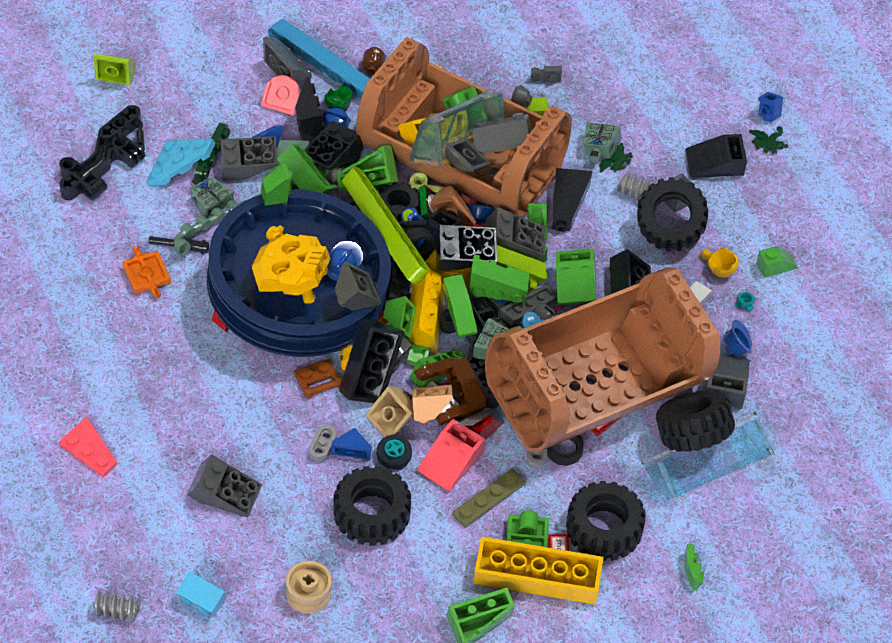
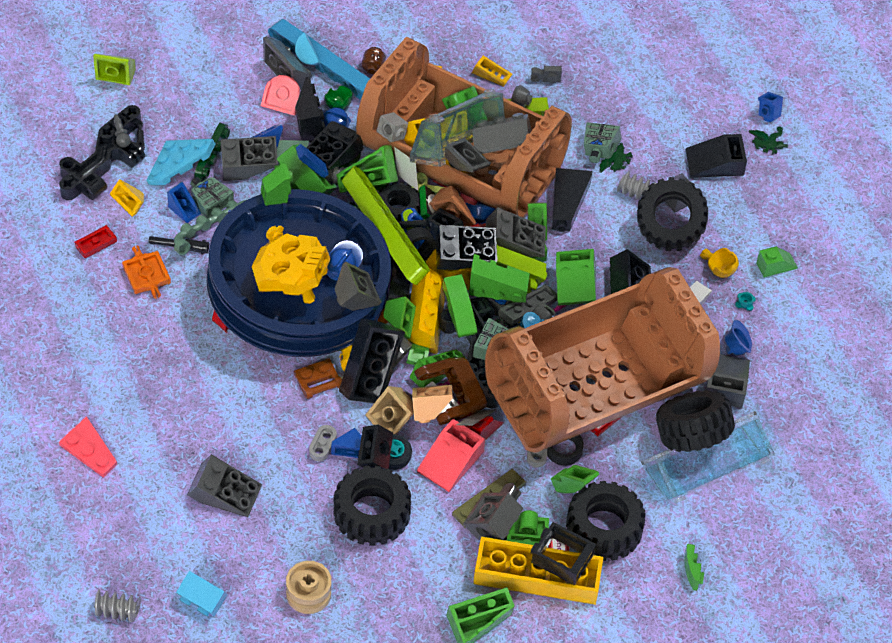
(95, 241): none -> red plate
(123, 139): none -> dark grey bar
(128, 197): none -> yellow slope
(182, 203): none -> blue slope
(305, 51): none -> medium azure tile
(312, 161): none -> blue tile
(375, 447): none -> black brick
(392, 127): none -> light grey brick
(405, 169): none -> white sticker
(480, 71): none -> yellow slope
(495, 513): none -> dark grey brick
(570, 539): none -> black window
(573, 479): none -> bright green slope

